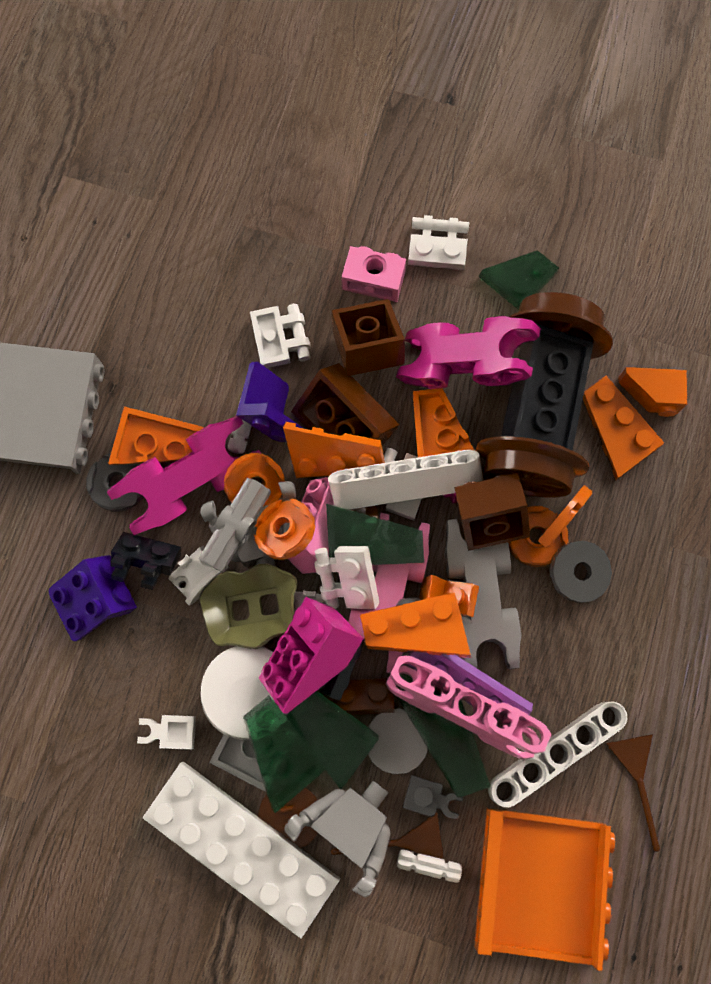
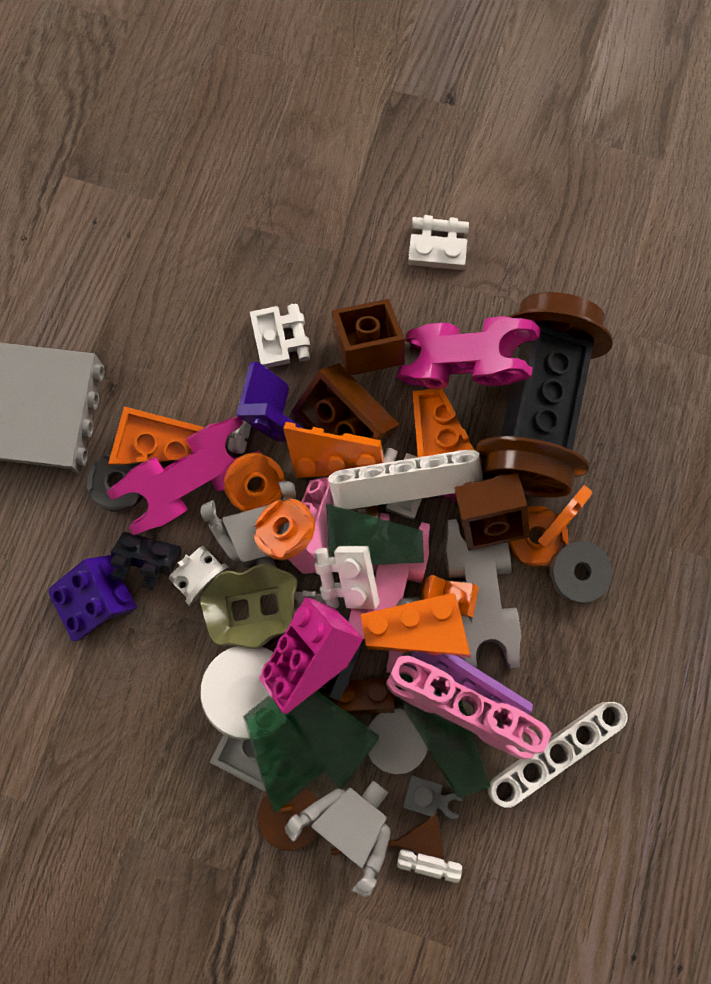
(173, 732): white plate -> none
(235, 525): light grey piece -> none
(241, 849): white plate -> none
(382, 285): bright pink brick -> none
(520, 276): clear green wing -> none
(544, 887): orange panel -> none
(622, 429): orange wing -> none
(634, 755): reddish brown piece -> none
(656, 389): orange slope -> none

